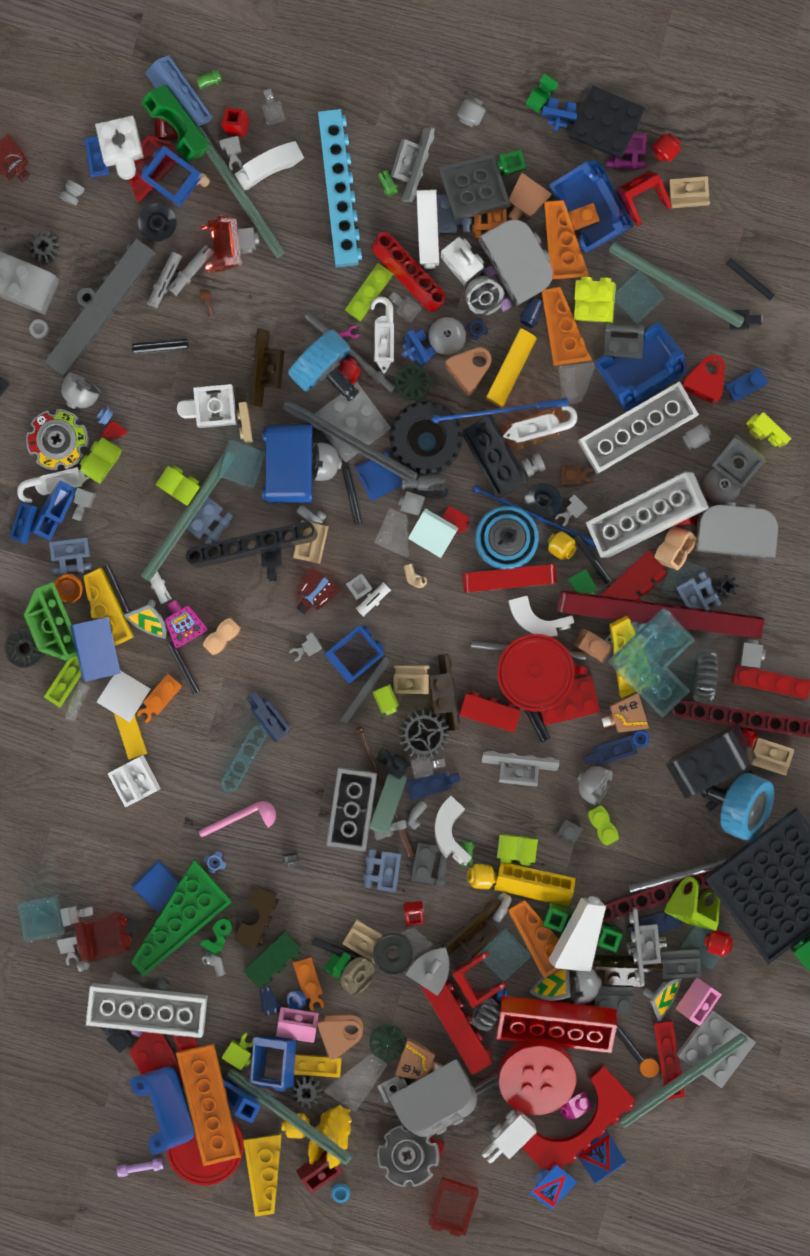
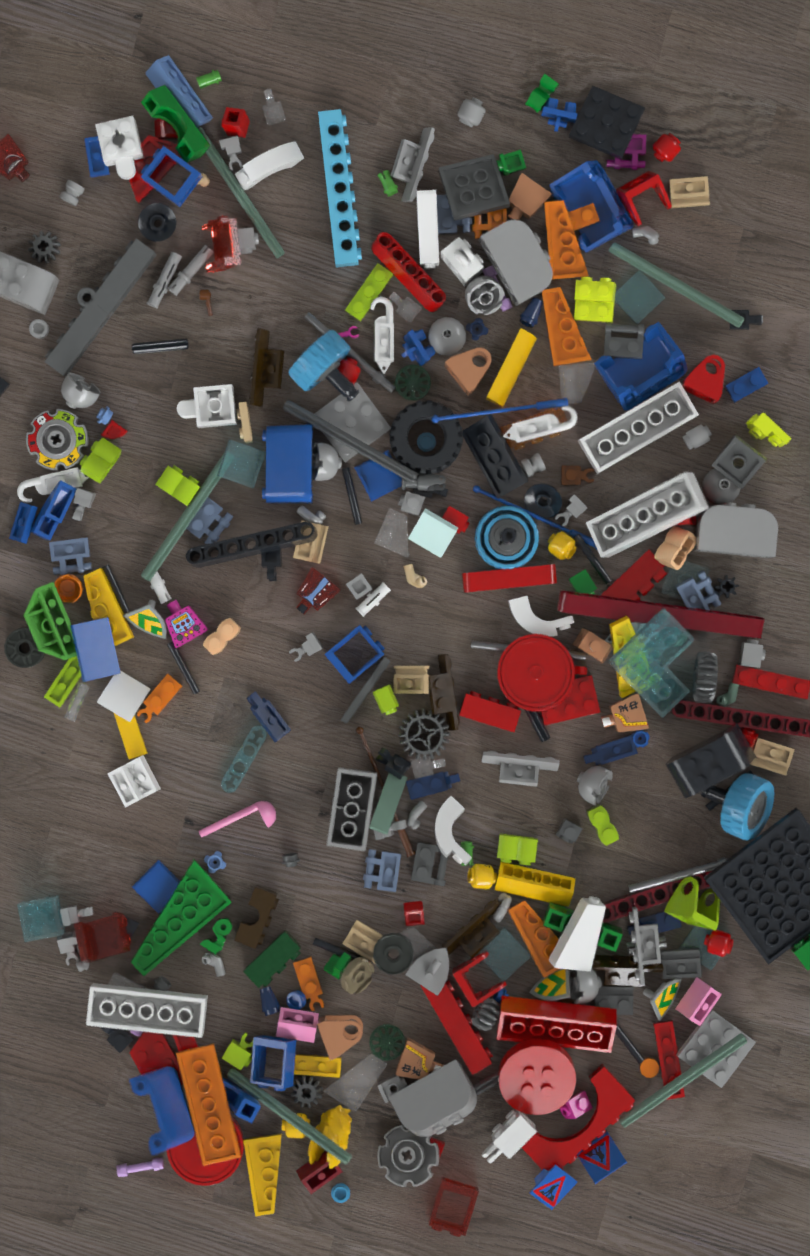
(648, 232): none -> light grey arm
(729, 697): none -> sand green arm
(750, 279): black bar -> none

